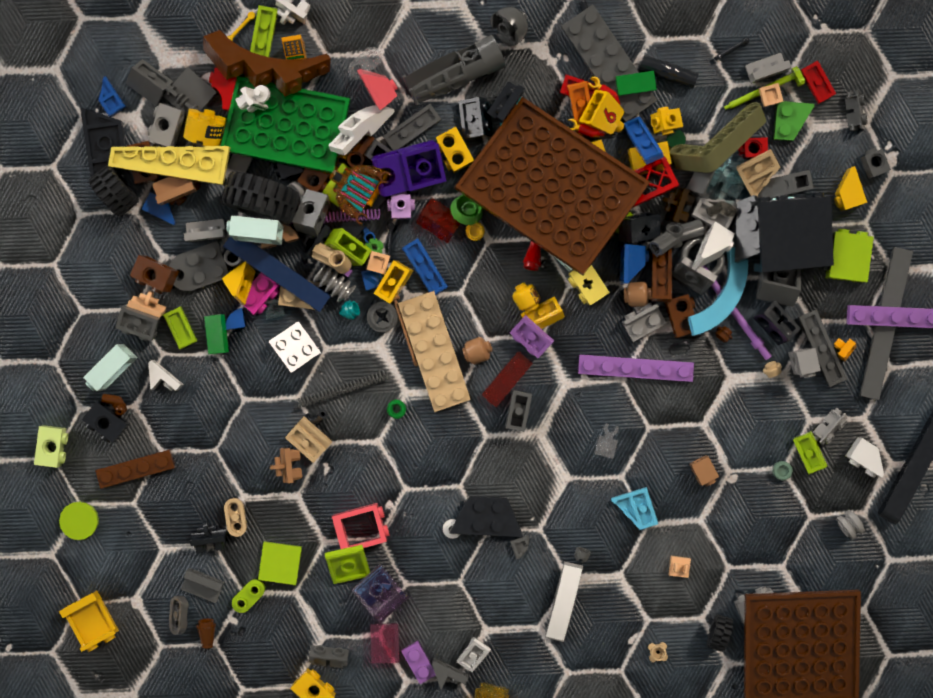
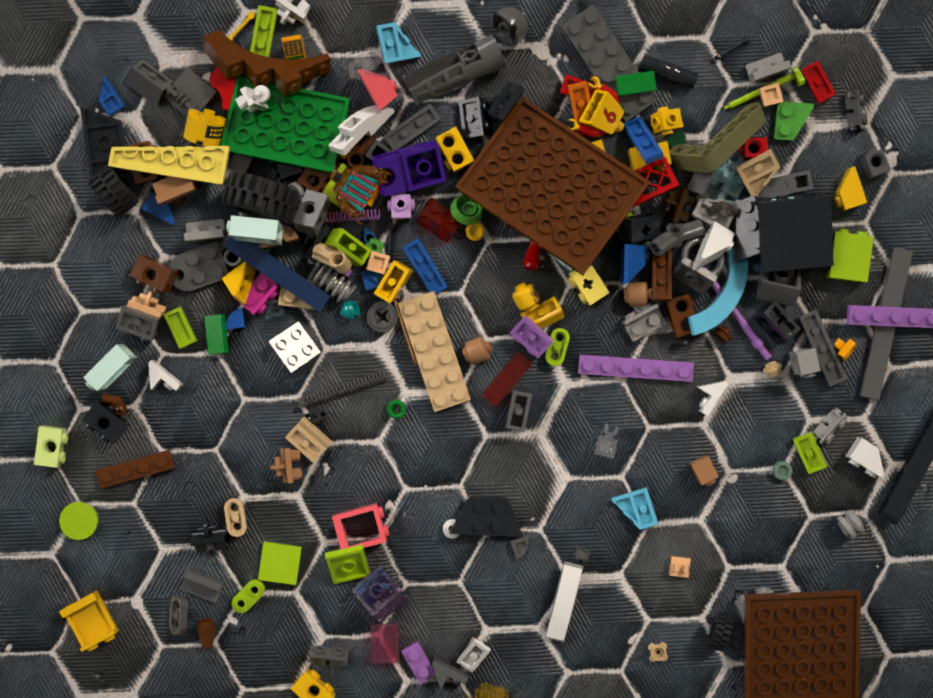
(174, 117): light grey brick -> none
(394, 44): none -> medium azure wing
(557, 347): none -> lime plate
(714, 391): none -> white slope

